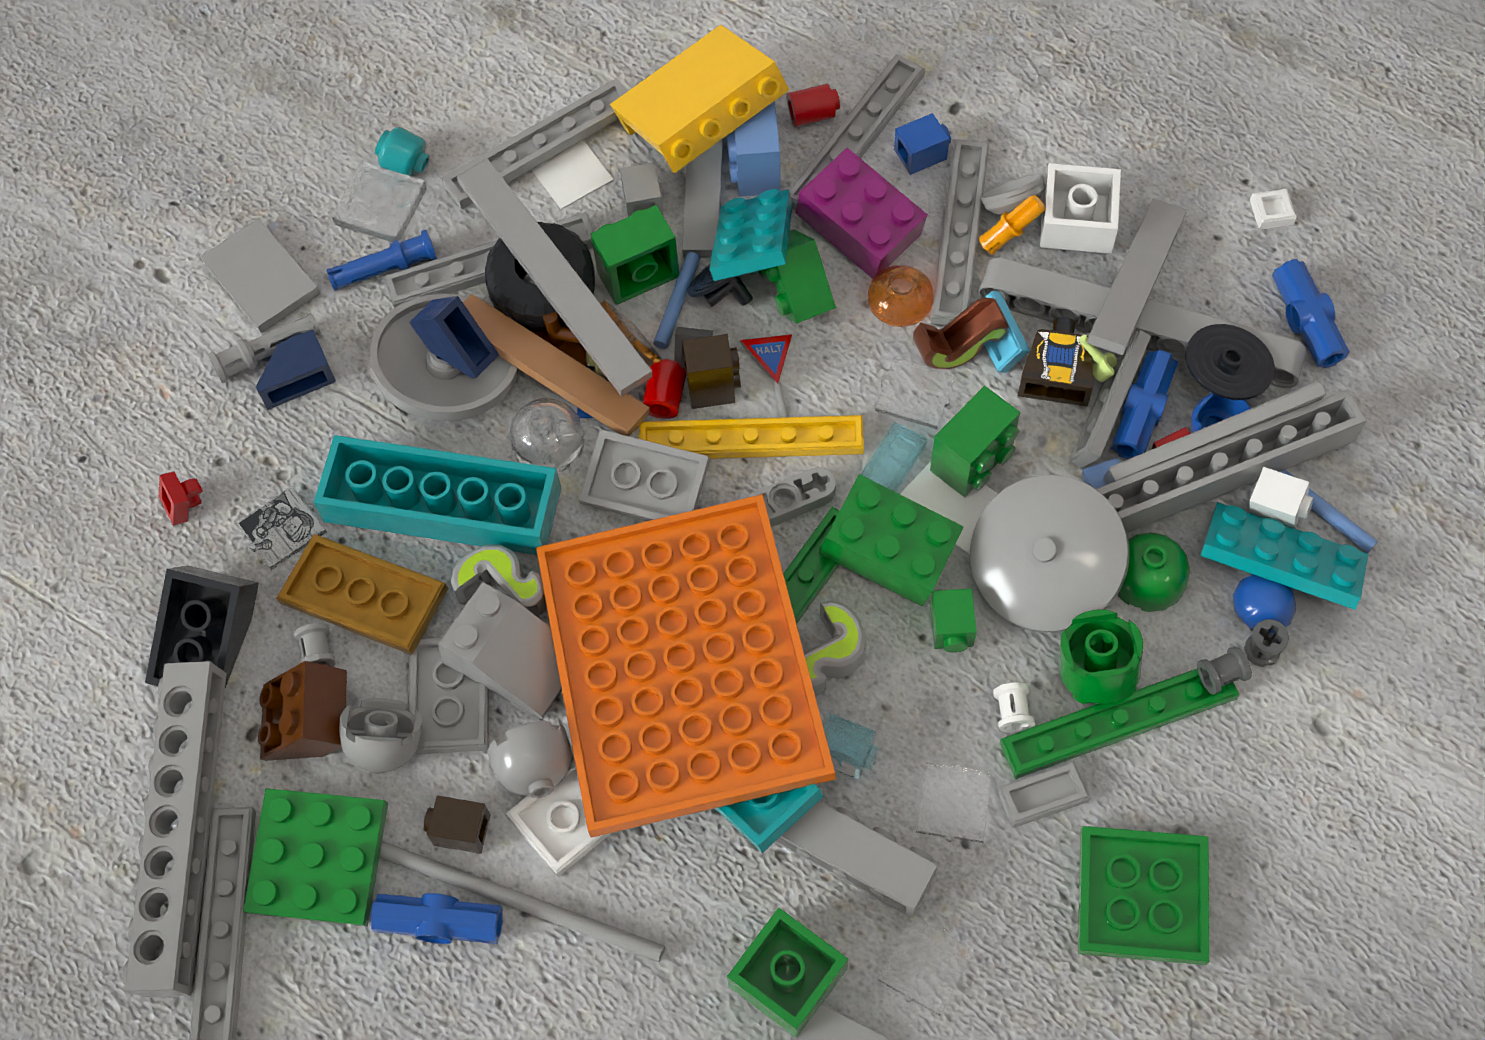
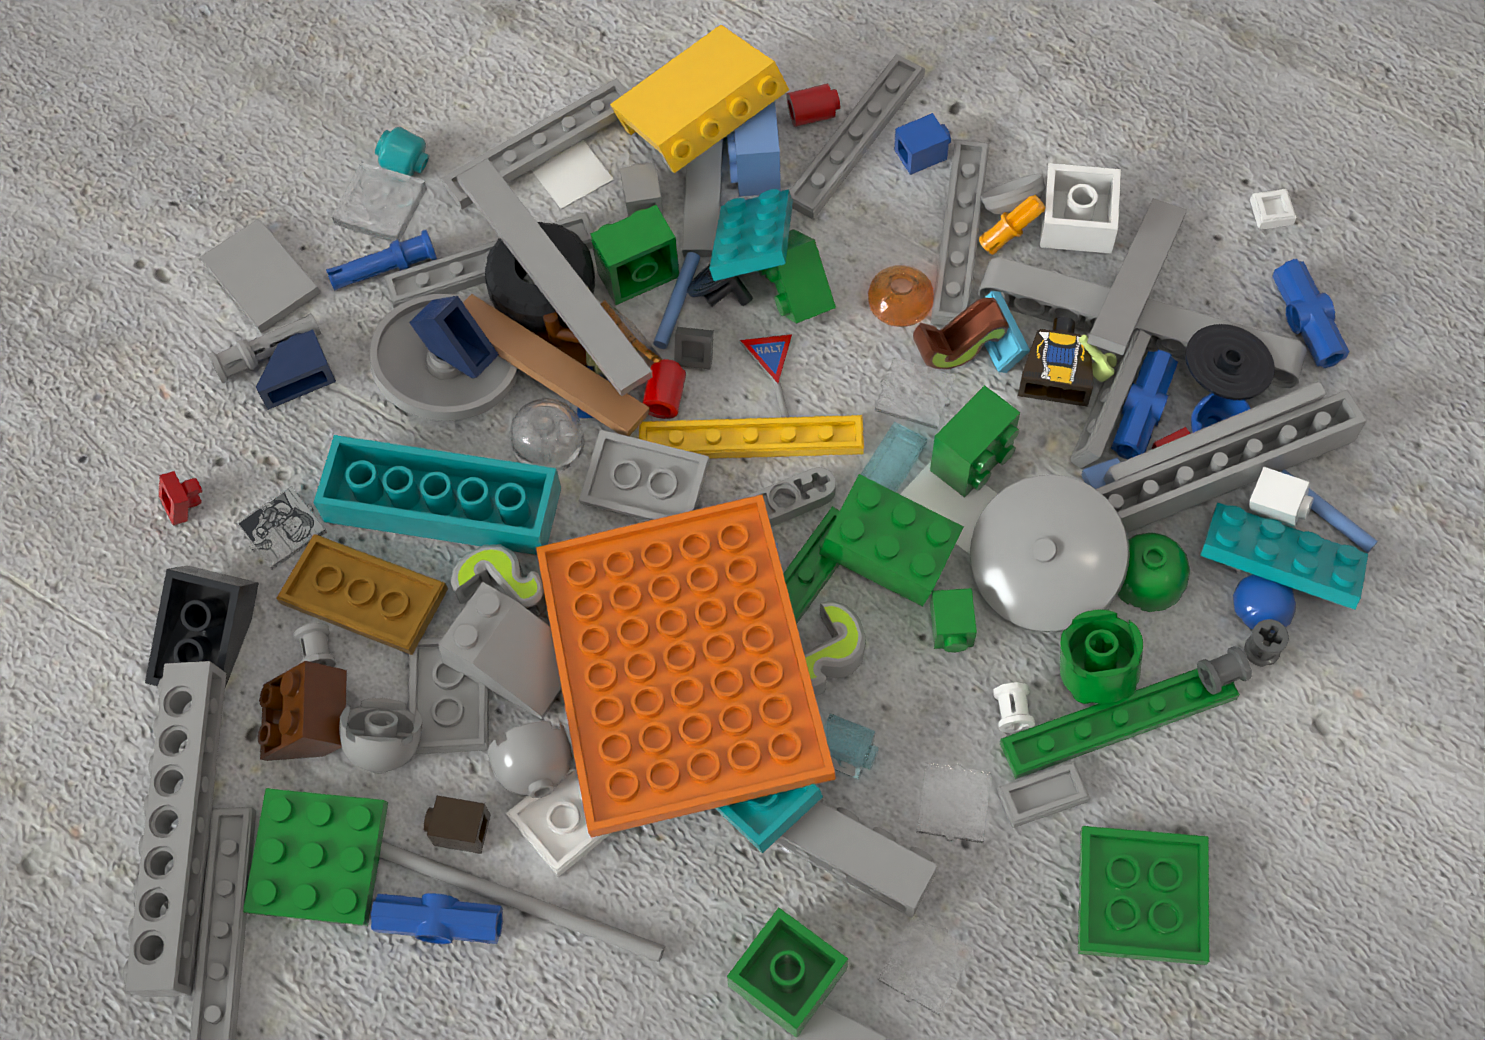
(711, 371): dark brown brick -> none
(860, 213): magenta brick -> none

